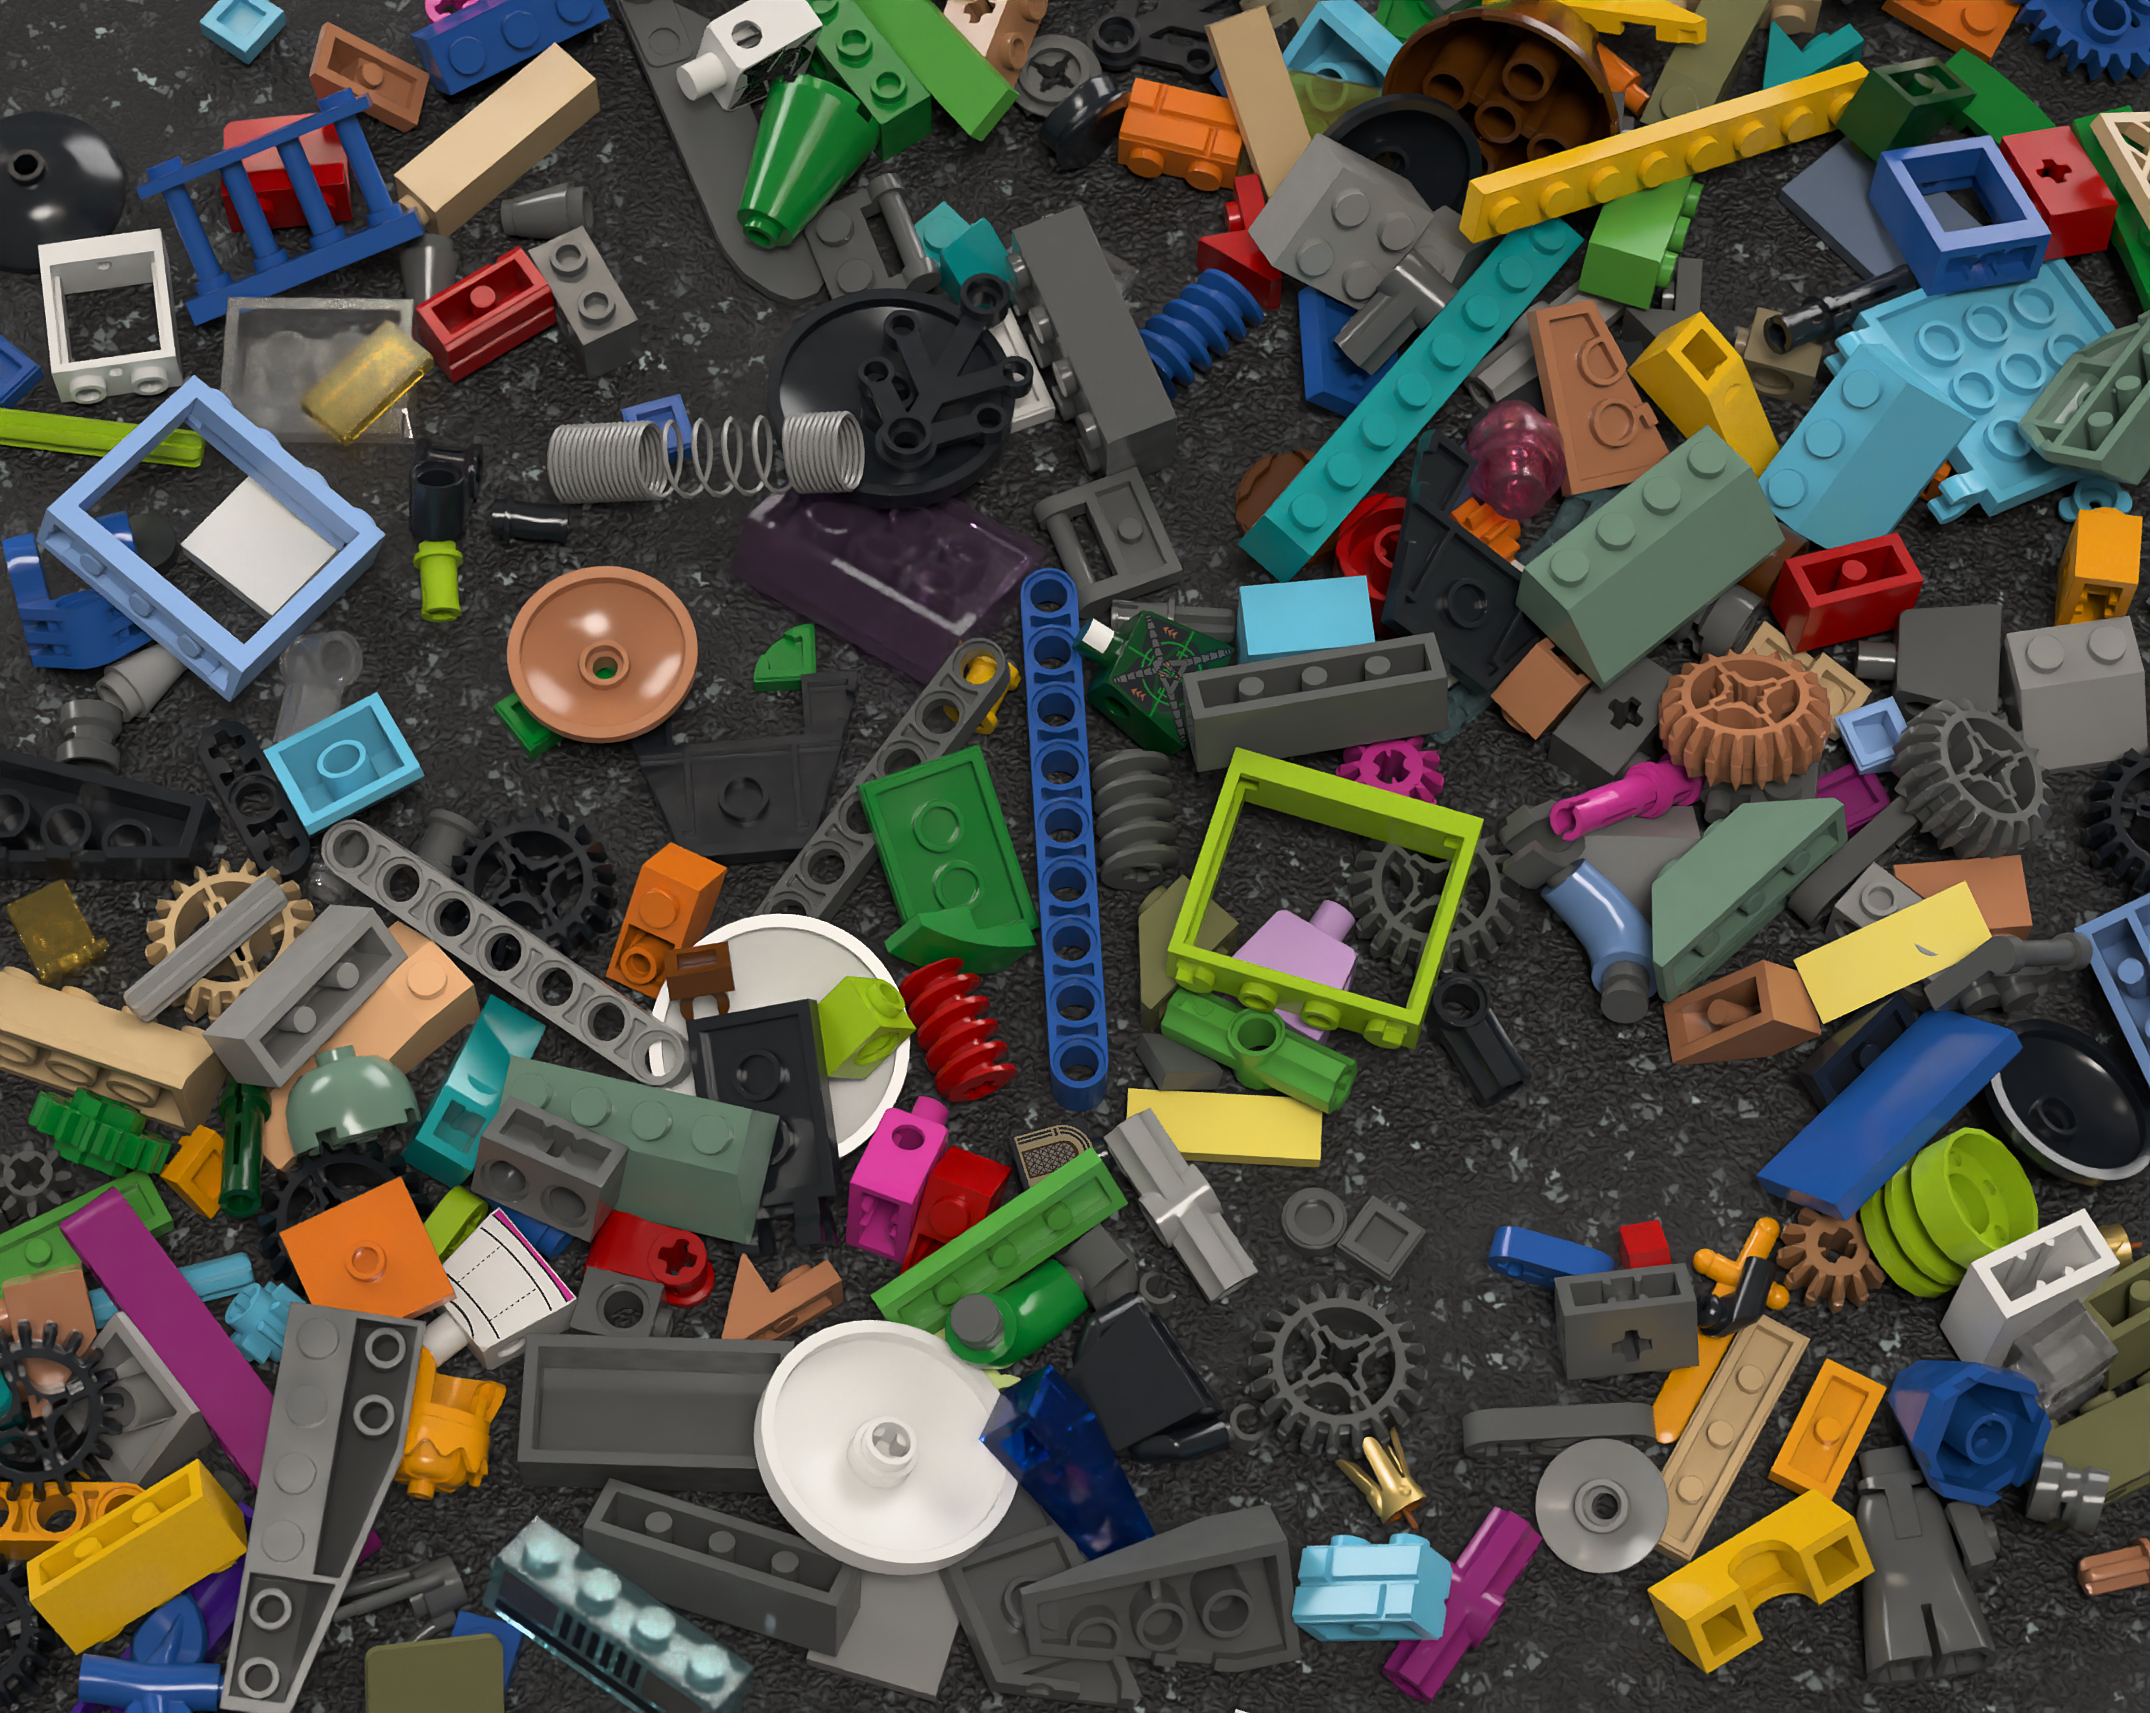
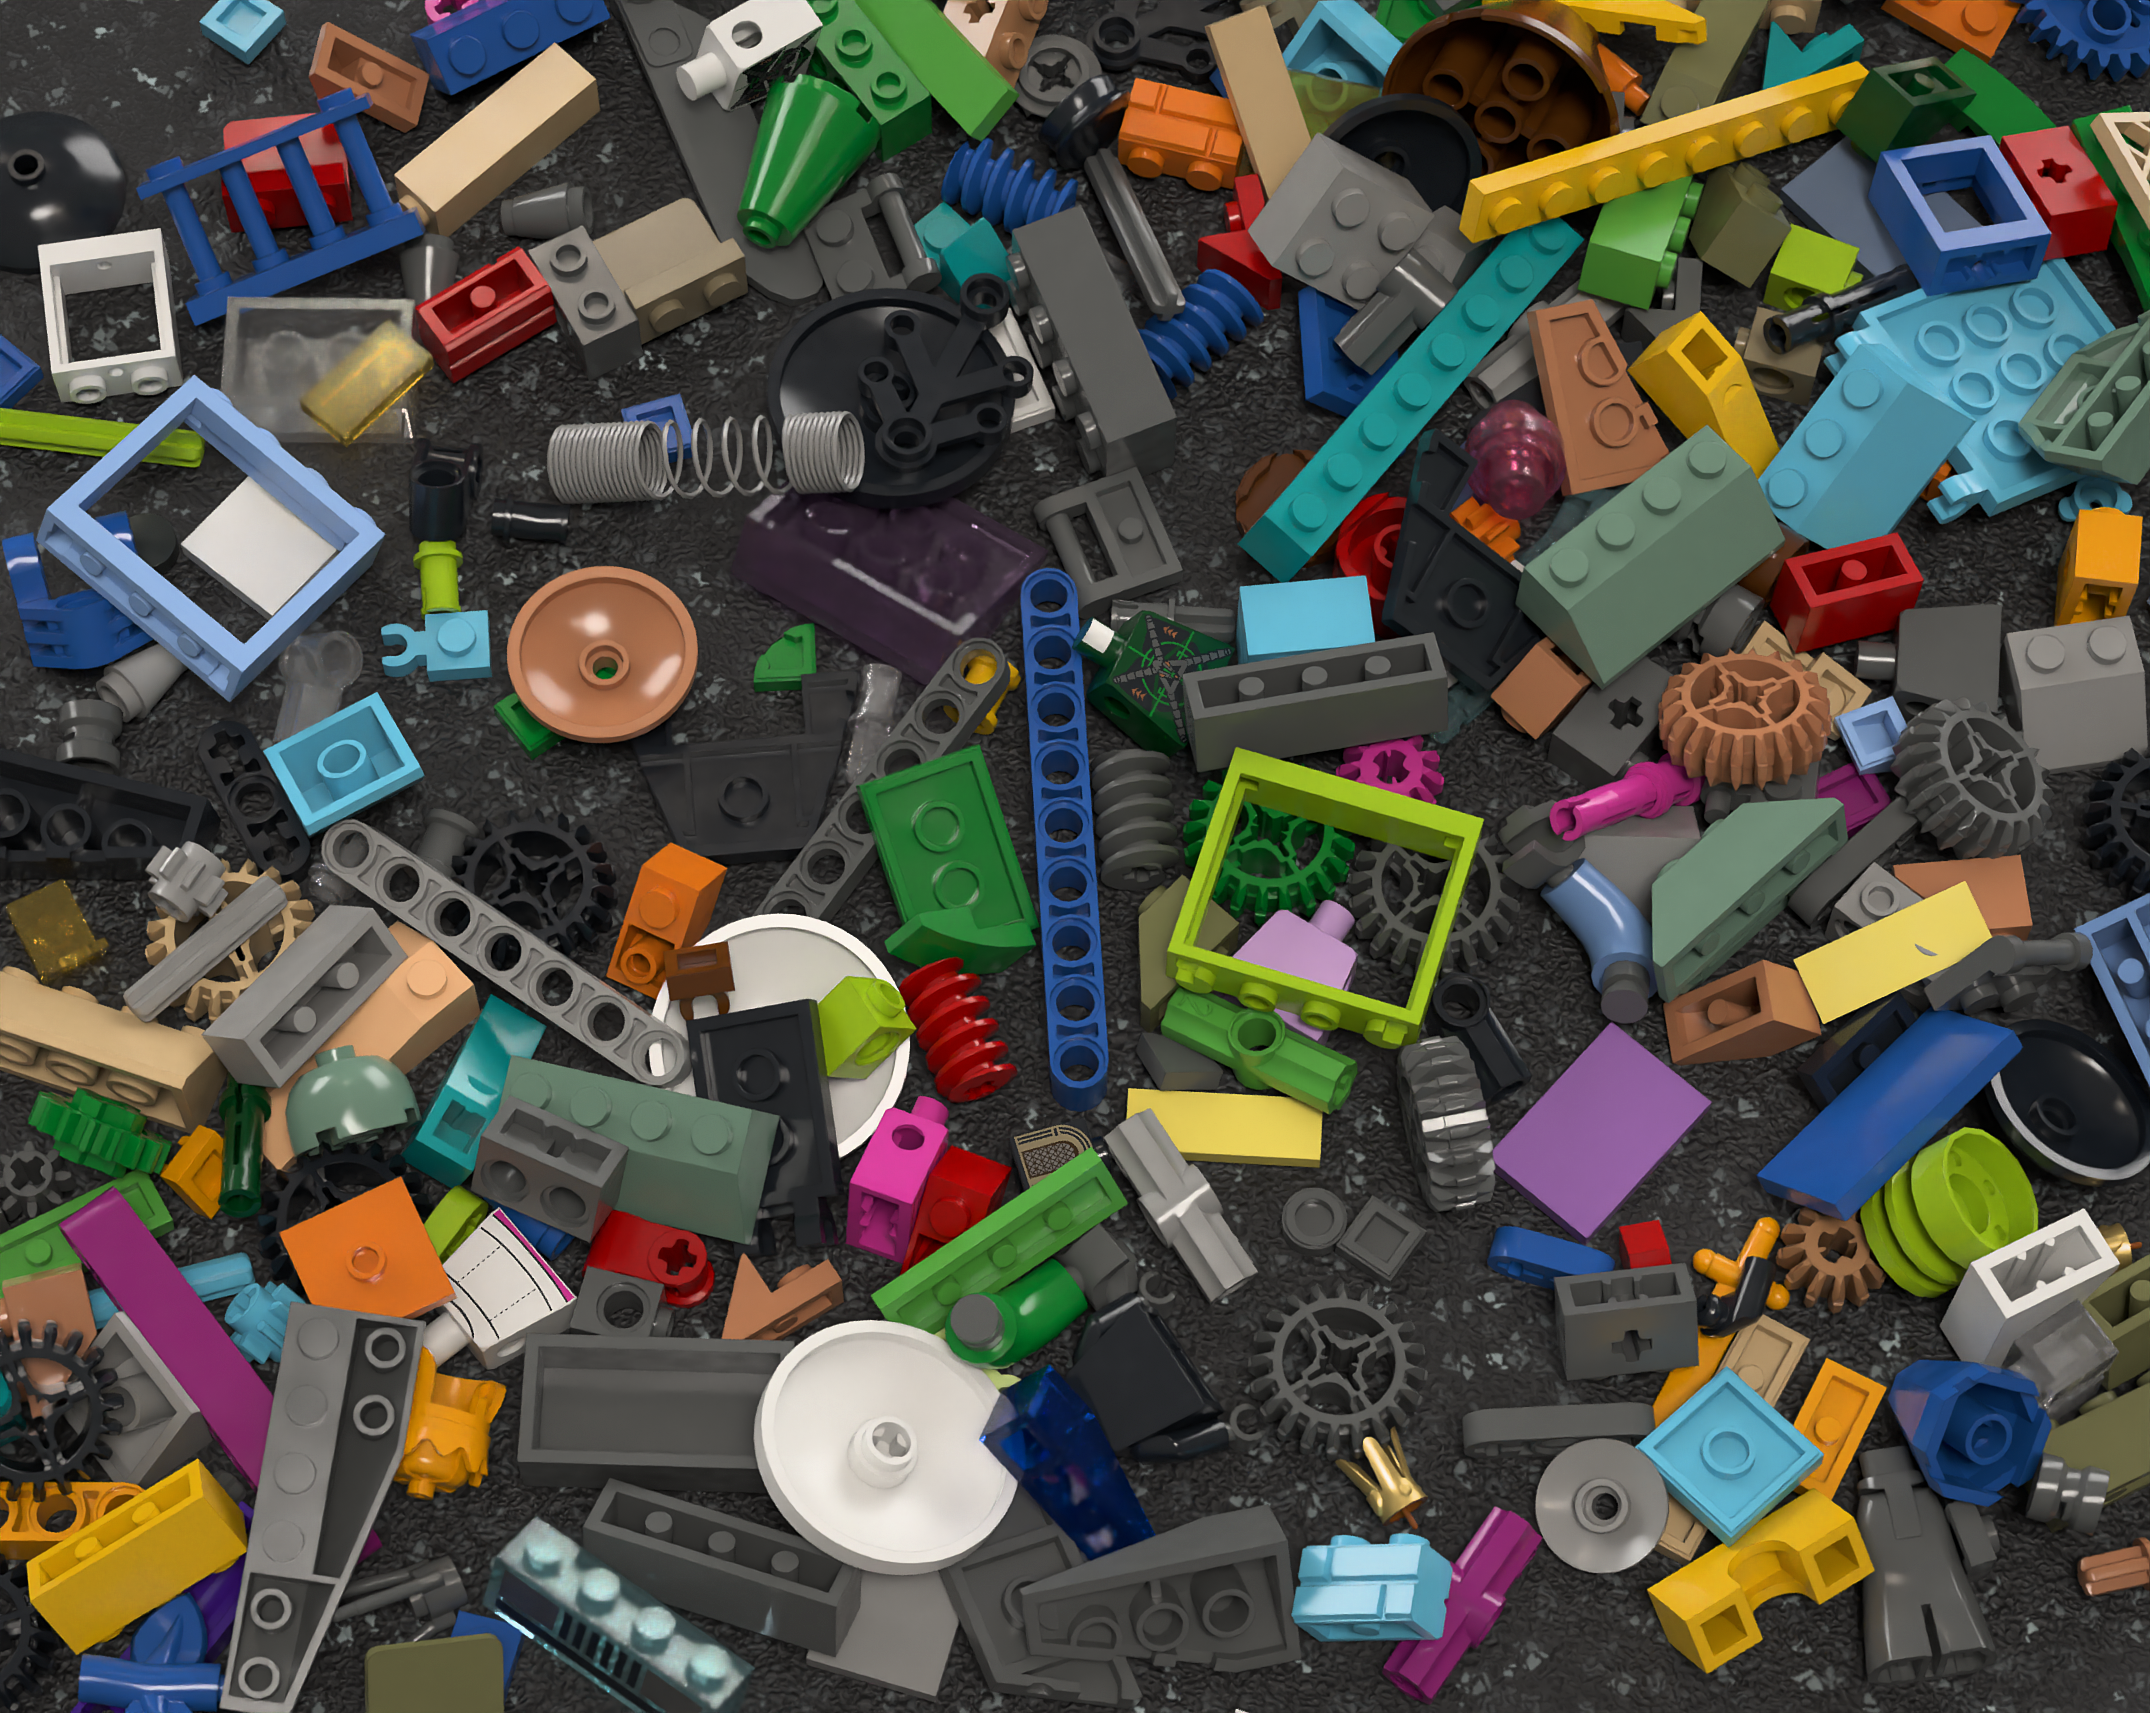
(186, 881): none -> light grey gear
(451, 647): none -> medium azure plate
(673, 267): none -> dark tan bracket
(873, 717): none -> clear axle
(1002, 191): none -> blue piece
(1134, 235): none -> dark grey axle
(1287, 884): none -> green gear
(1445, 1124): none -> dark grey gear
(1598, 1133): none -> medium lavender tile
(1729, 1456): none -> medium azure plate
(1738, 222): none -> olive slope
(1808, 266): none -> lime brick

